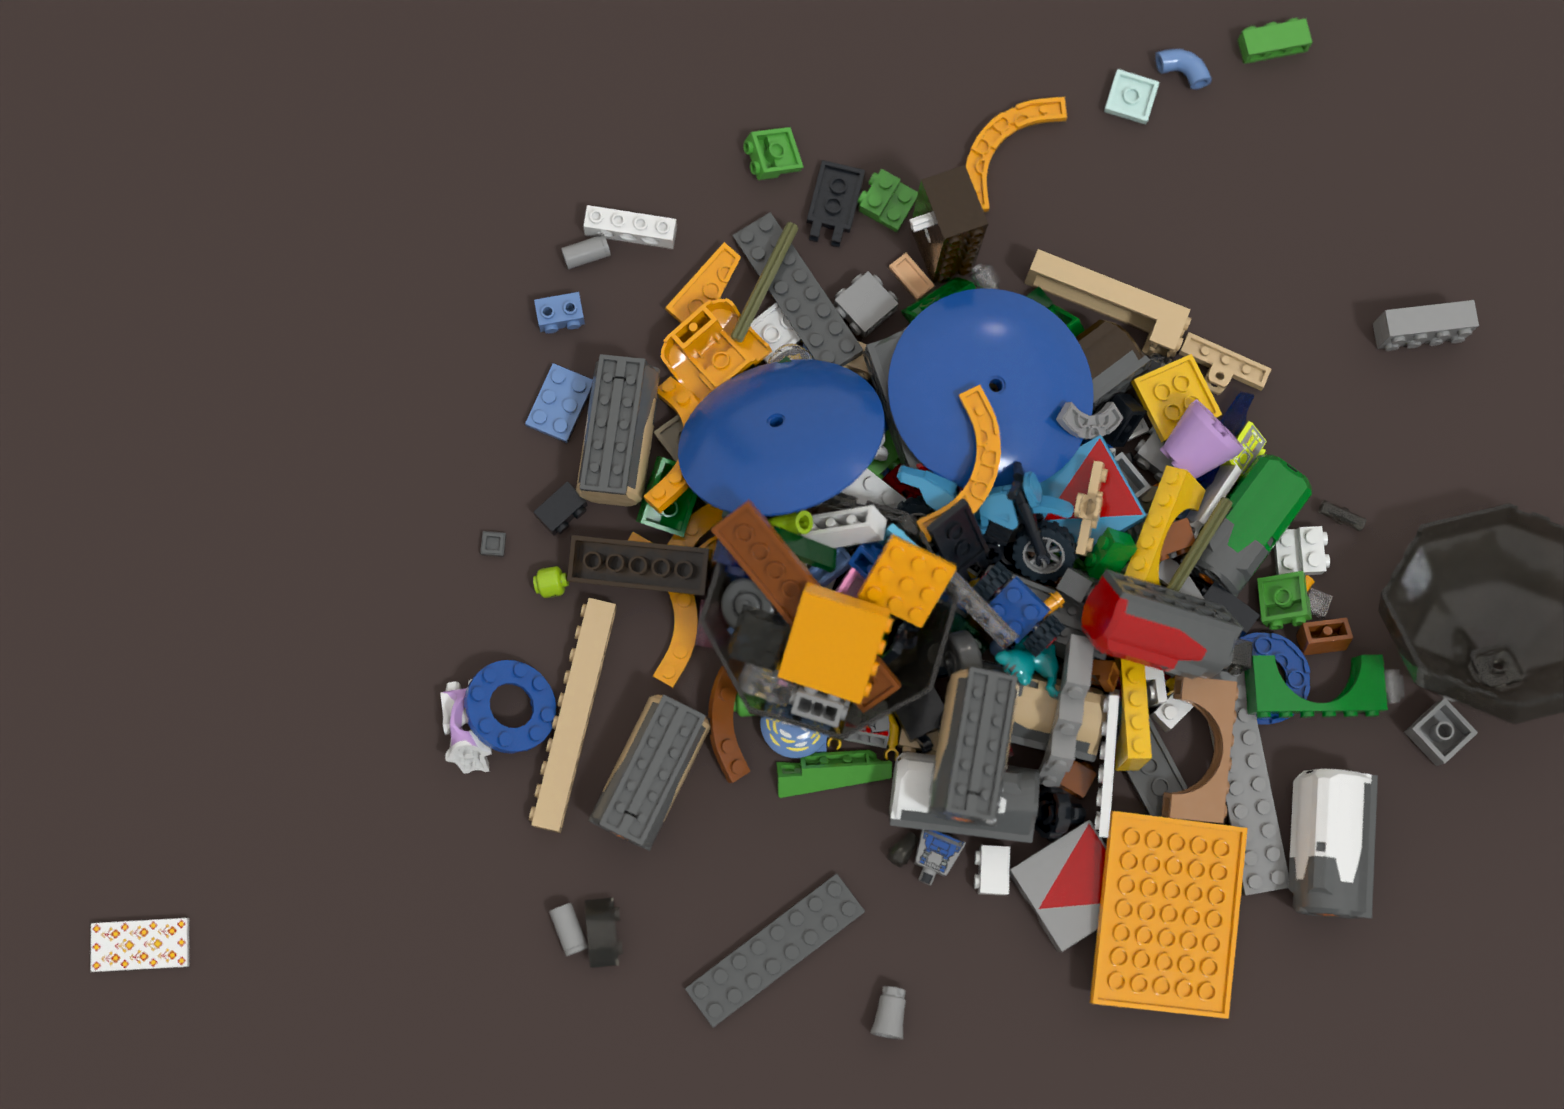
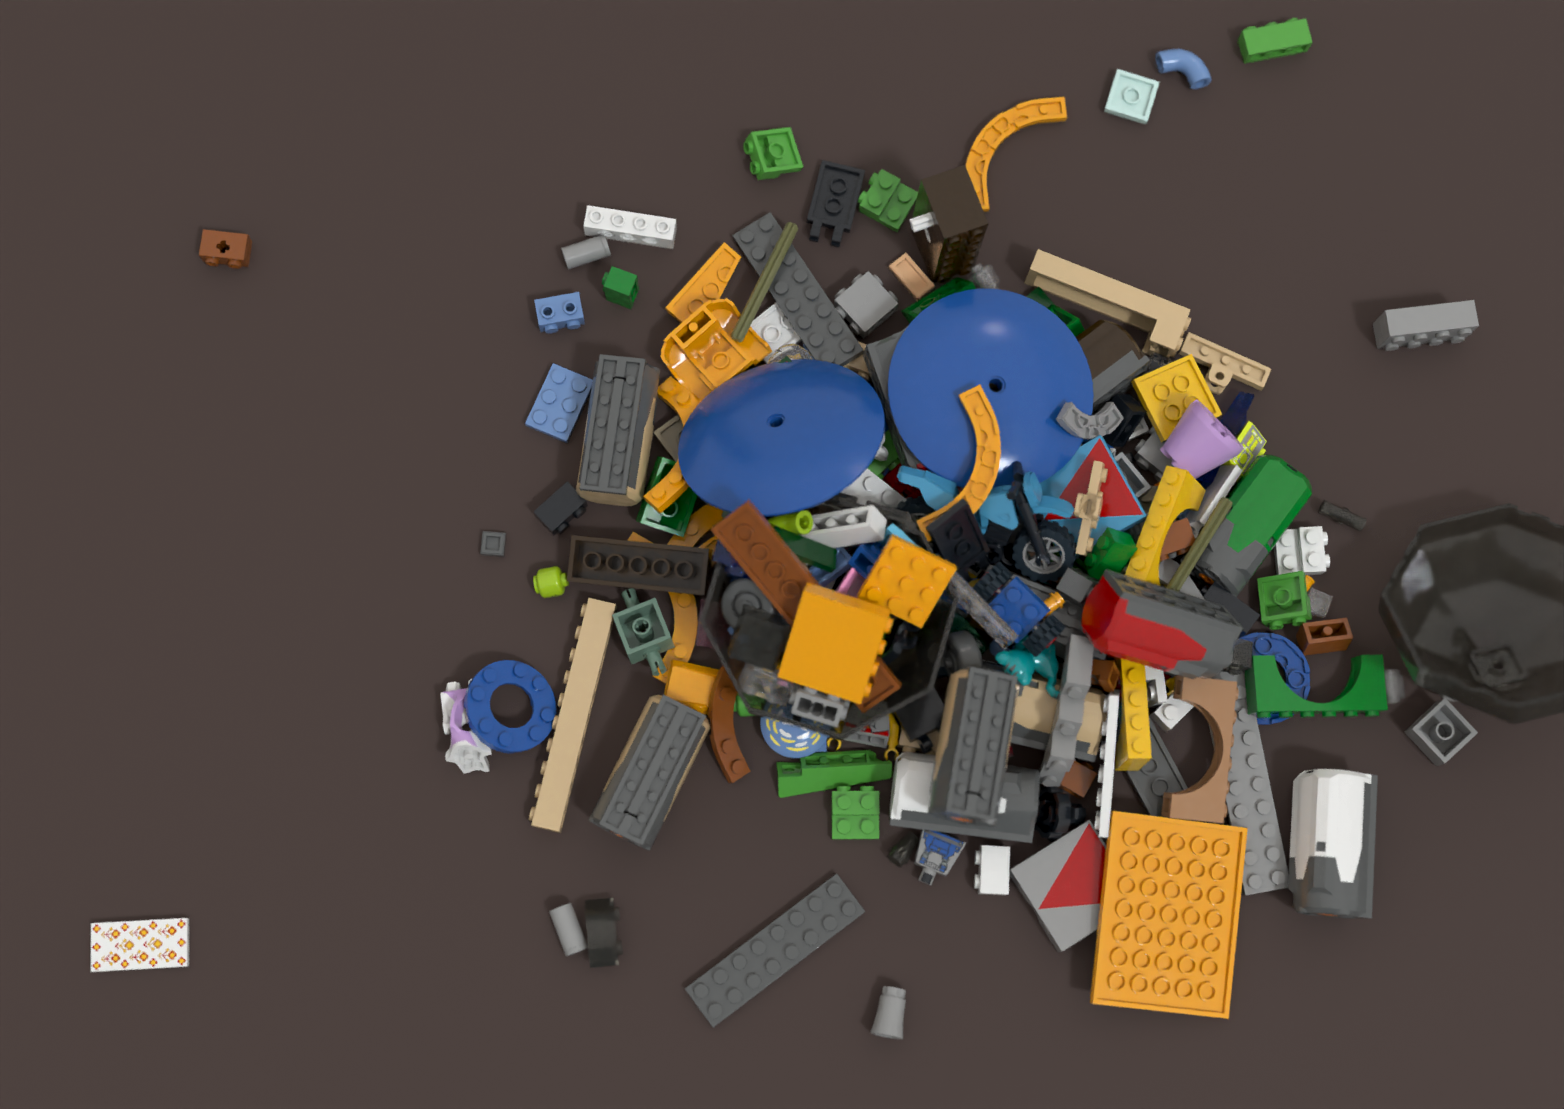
(217, 241): none -> dark orange brick
(620, 287): none -> green brick
(649, 643): none -> sand green brick
(690, 684): none -> light orange slope
(855, 813): none -> bright green plate

